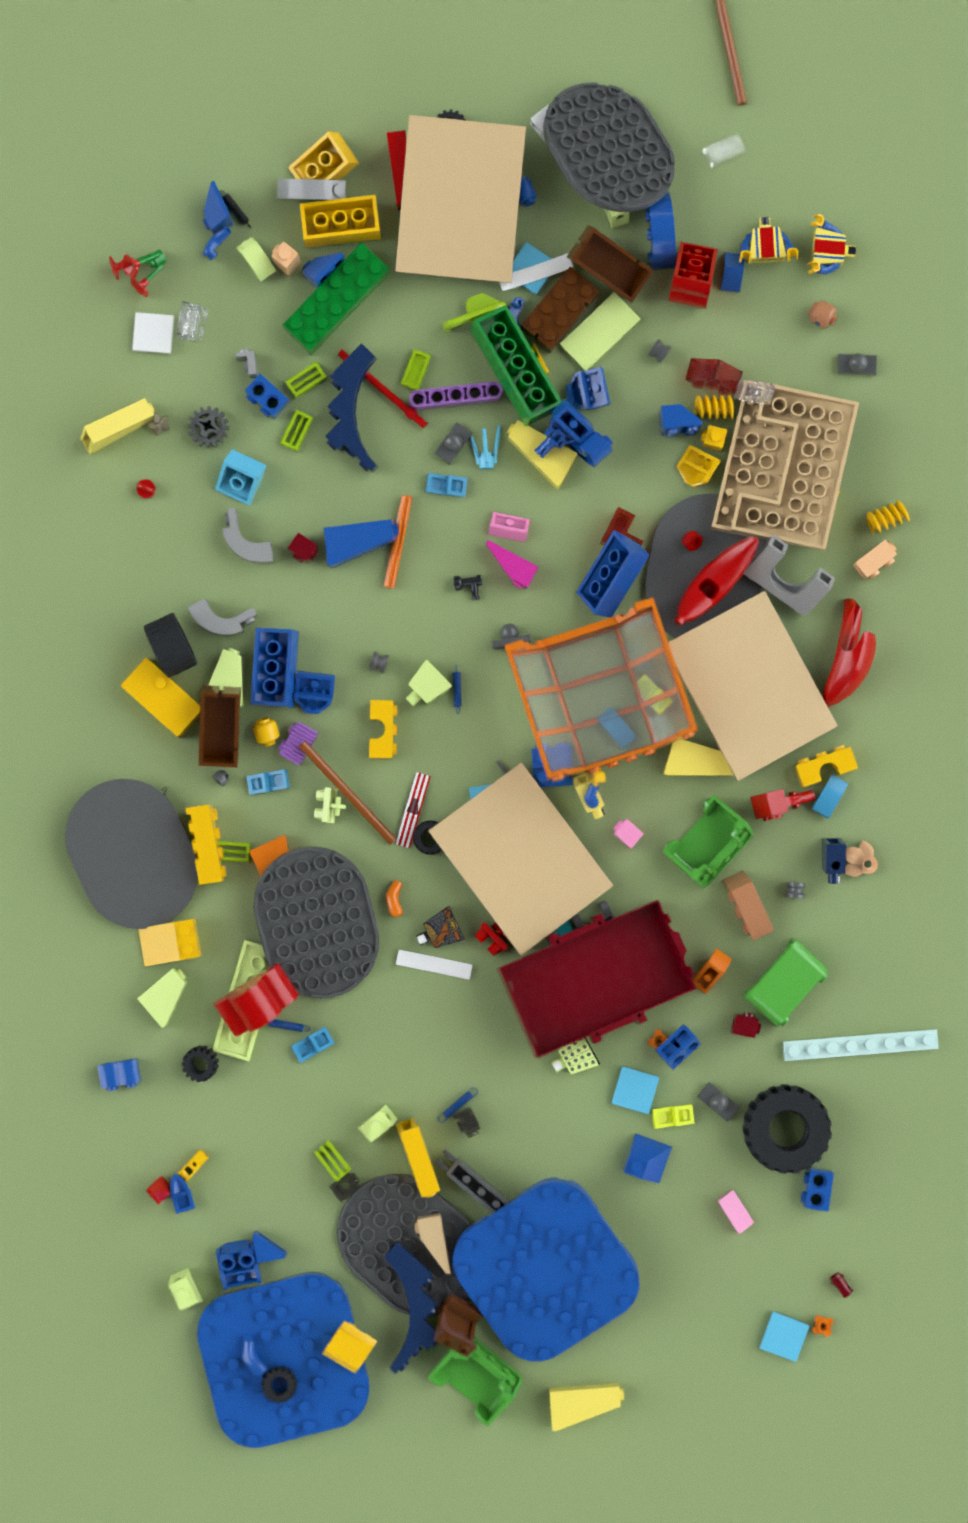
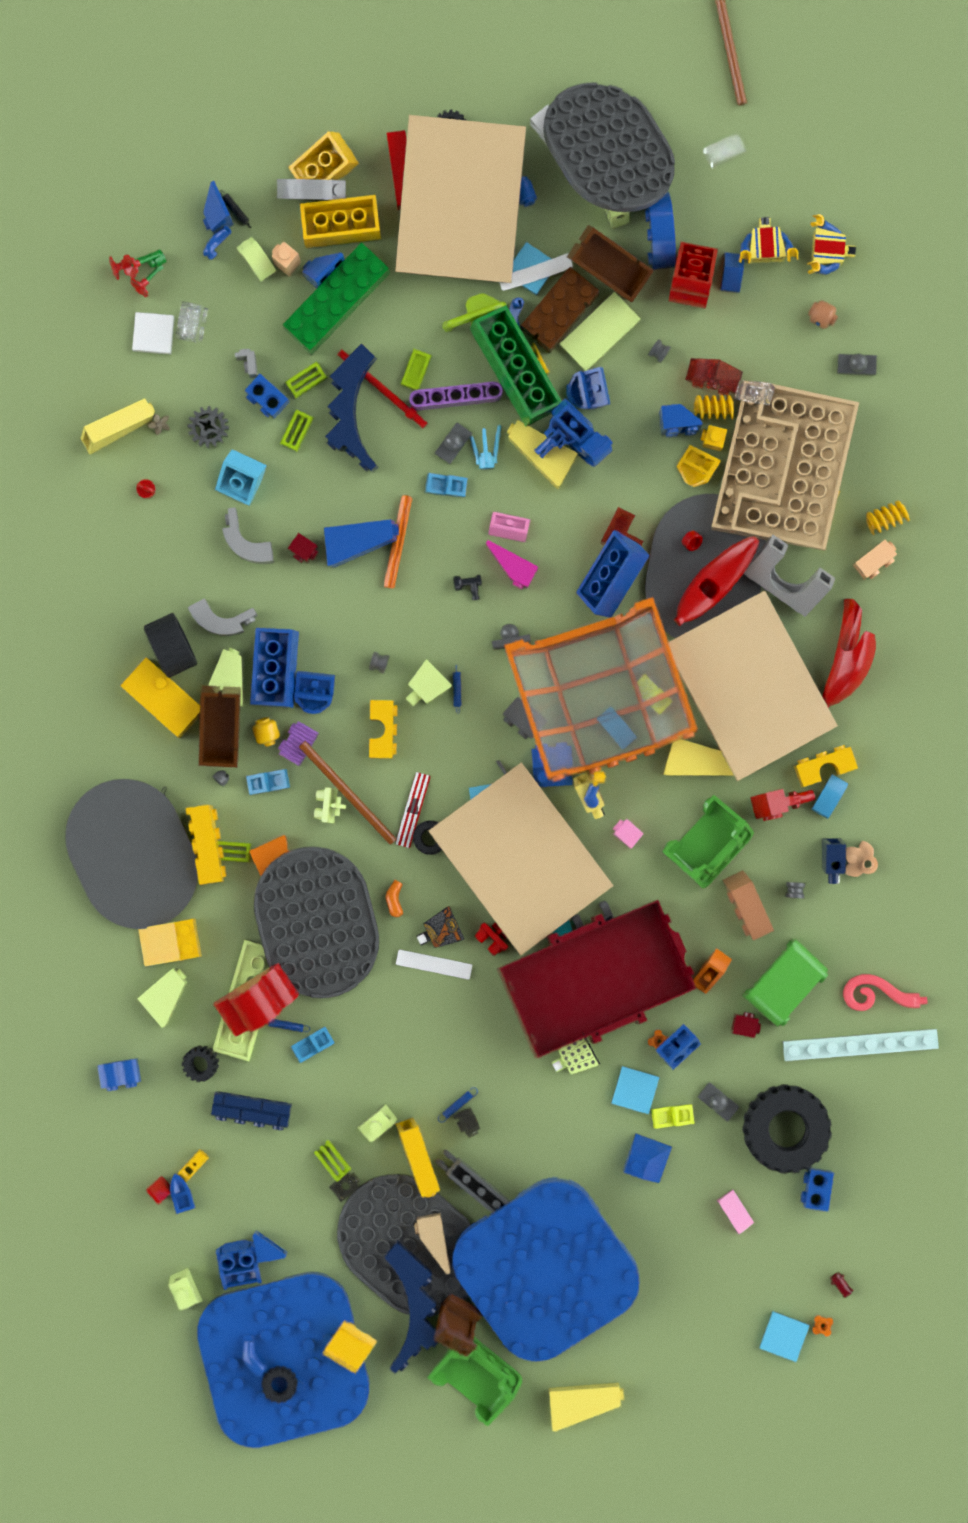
(251, 1109): none -> dark blue brick
(517, 716): none -> dark grey brick
(908, 1000): none -> coral plant

